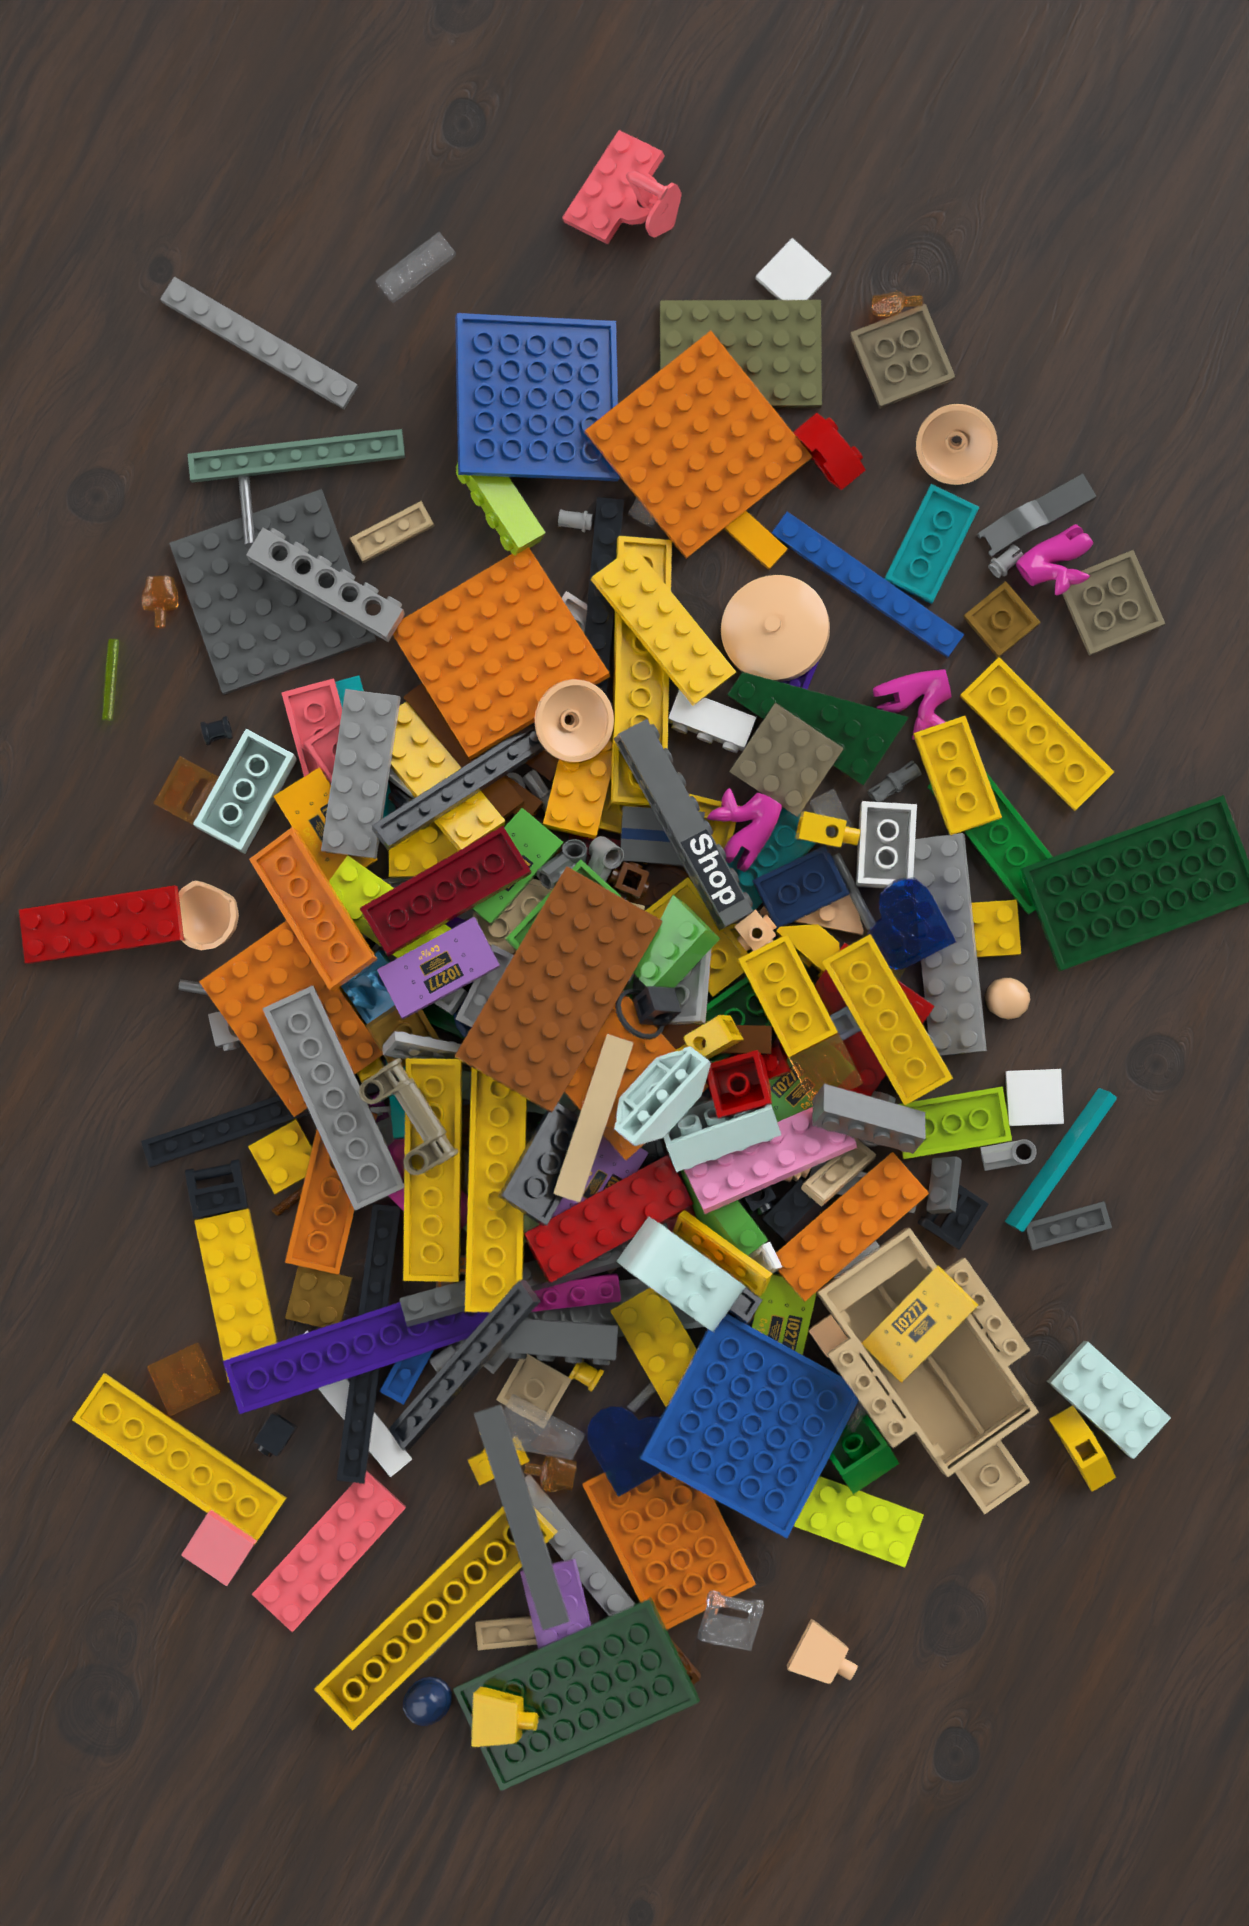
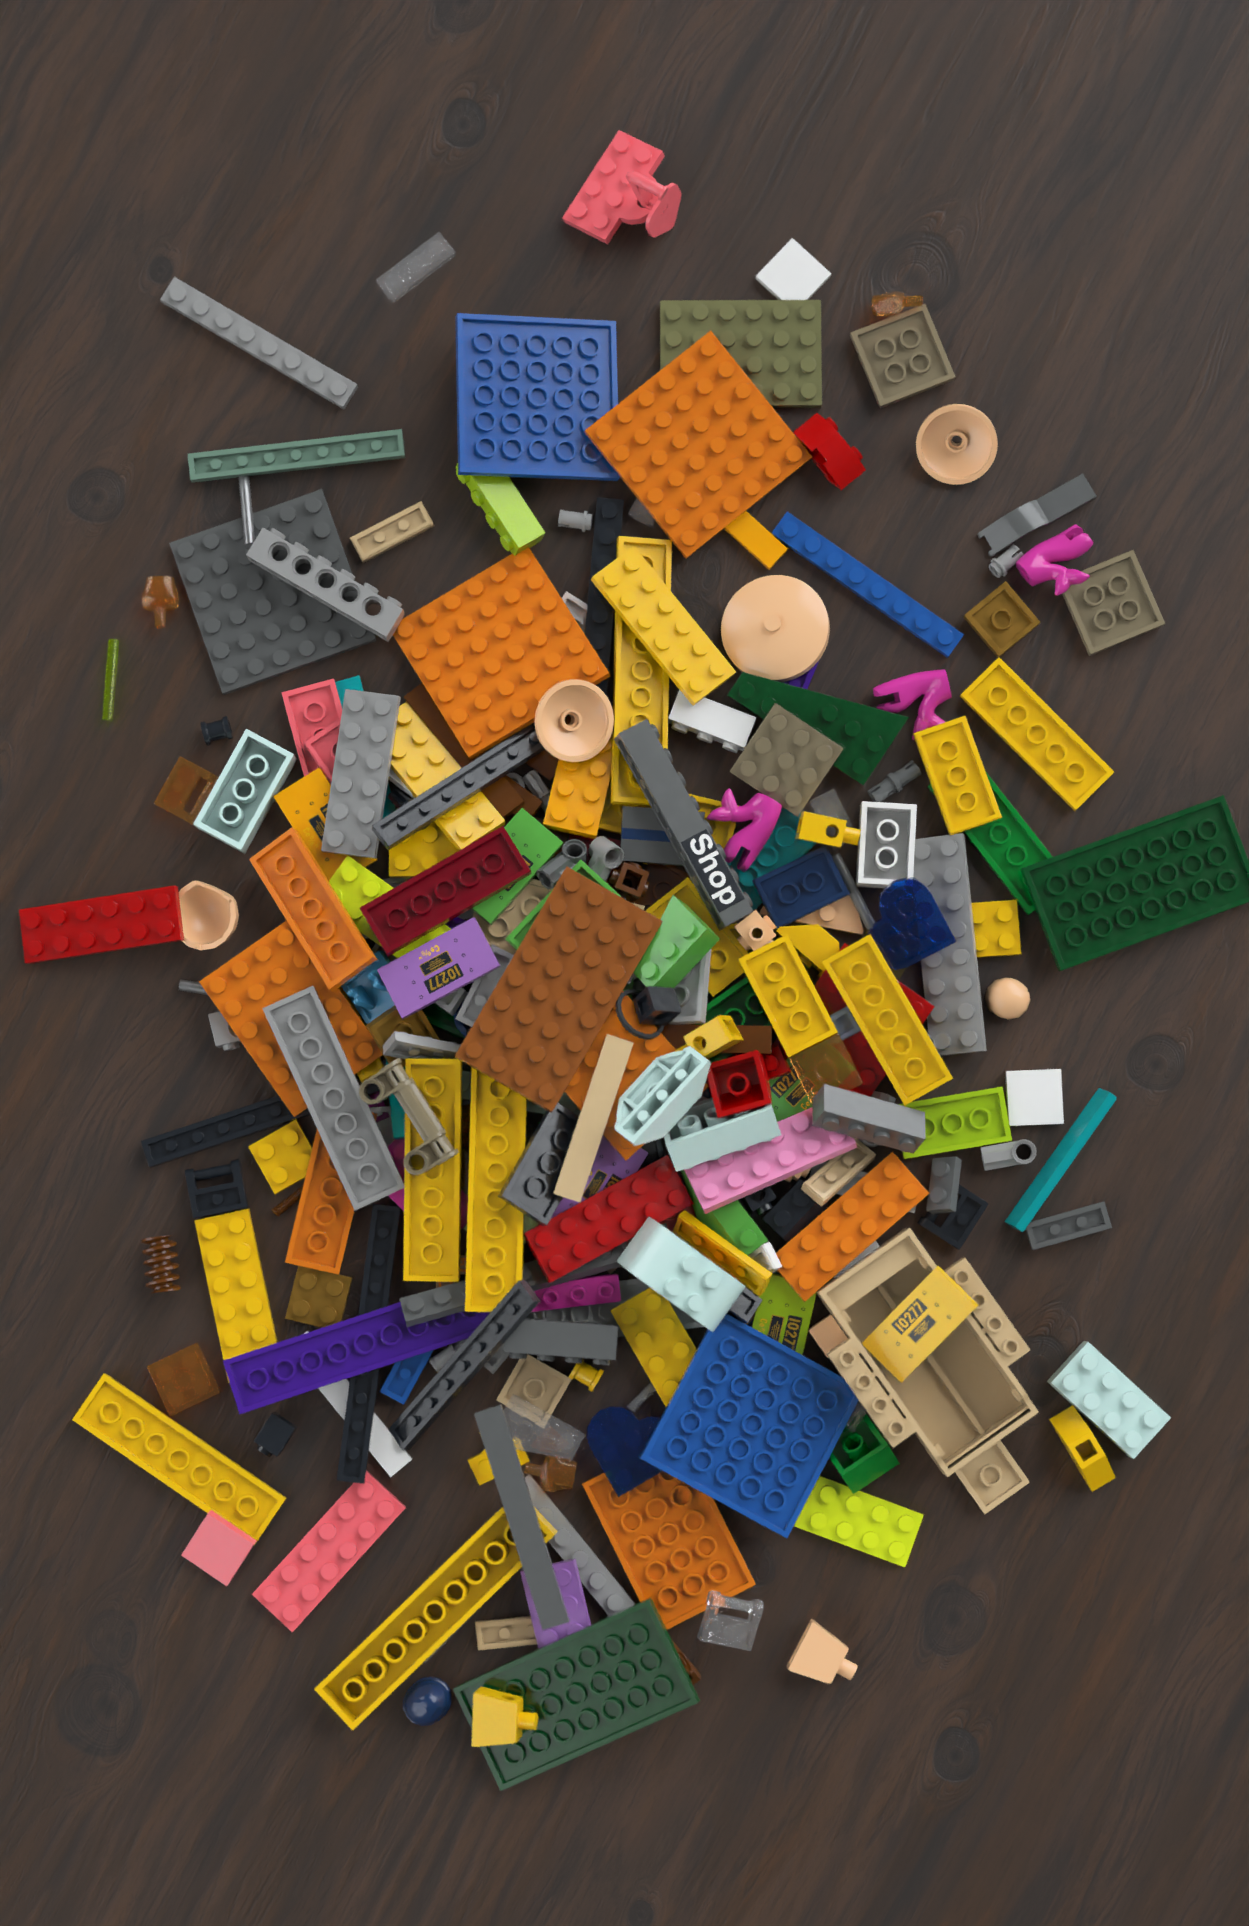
(161, 1264): none -> reddish brown piece
(931, 543): teal tile -> none

